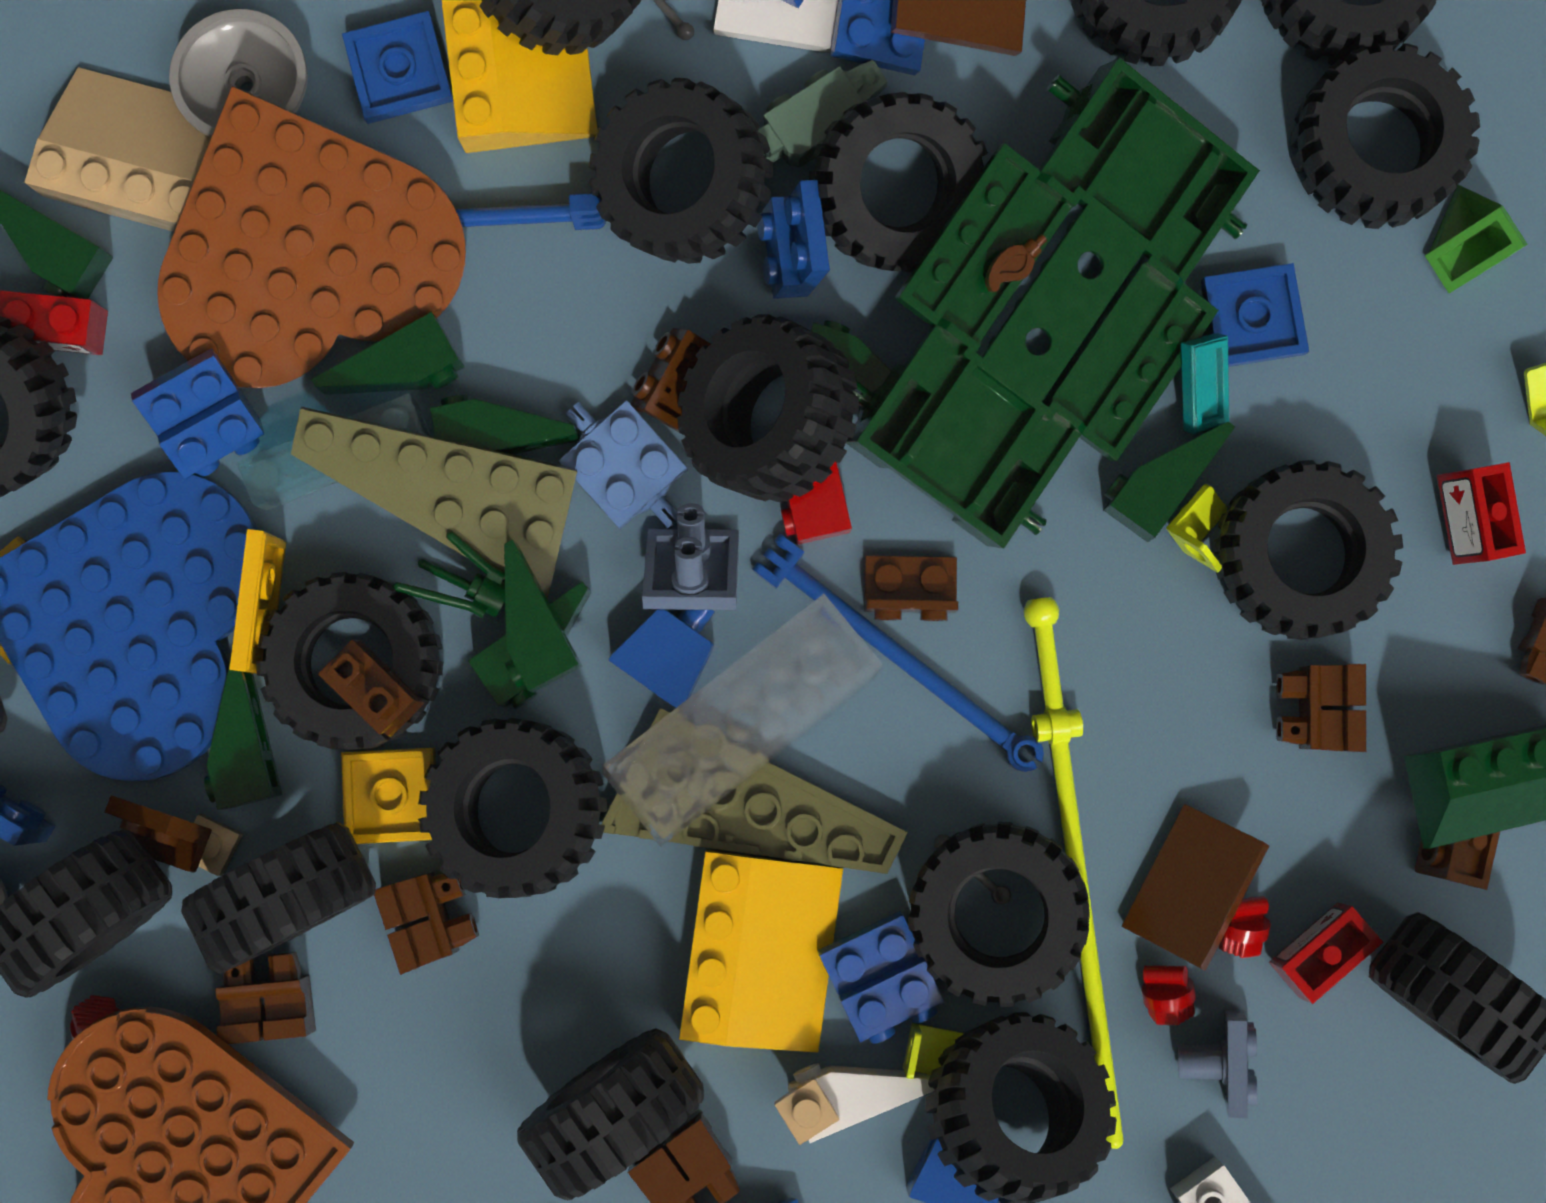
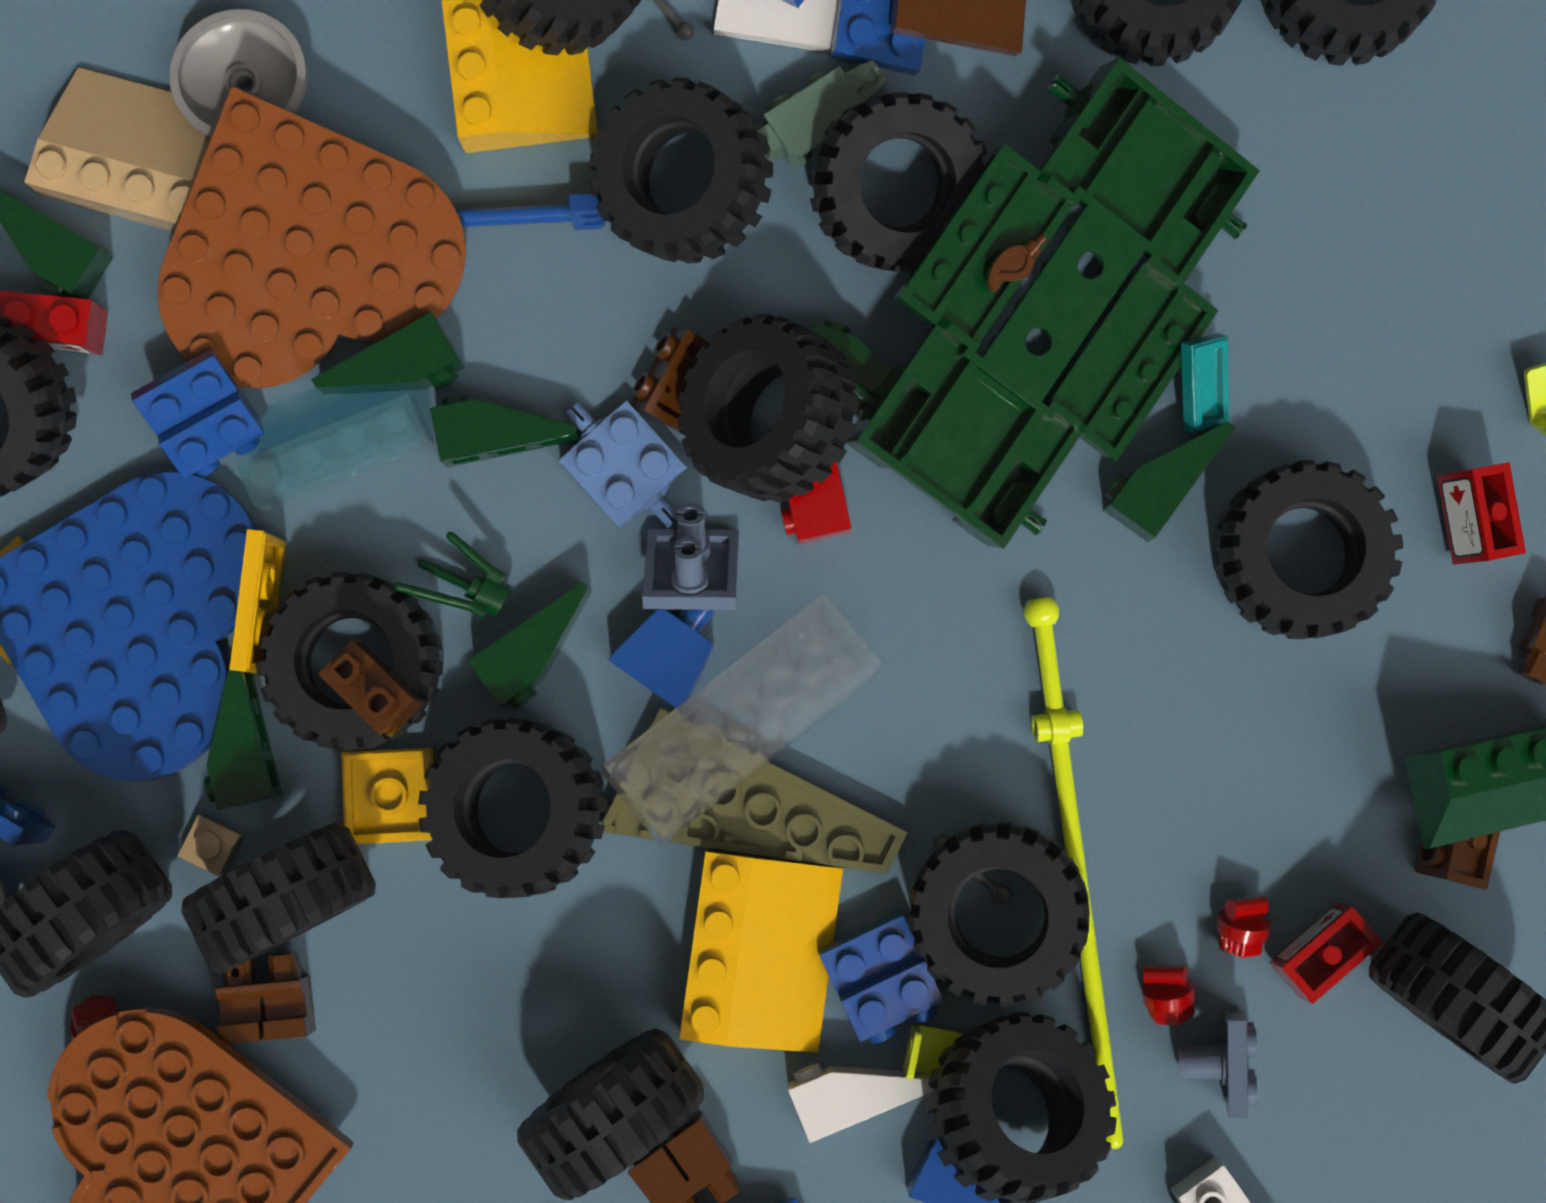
(163, 835): reddish brown bracket -> none
(397, 67): blue plate -> none
(431, 938): reddish brown hips -> none
(445, 486): olive wing -> none
(533, 632): dark green slope -> none
(788, 568): blue hinge -> none
(794, 242): blue plate -> none
(806, 1110): tan plate -> none
(910, 585): reddish brown bracket -> none
(1195, 522): neon yellow bracket -> none
(1195, 886): reddish brown tile -> none
(1258, 314): blue plate -> none
(1320, 687): reddish brown hips -> none
(1427, 98): black tyre -> none
(1472, 239): bright green slope -> none

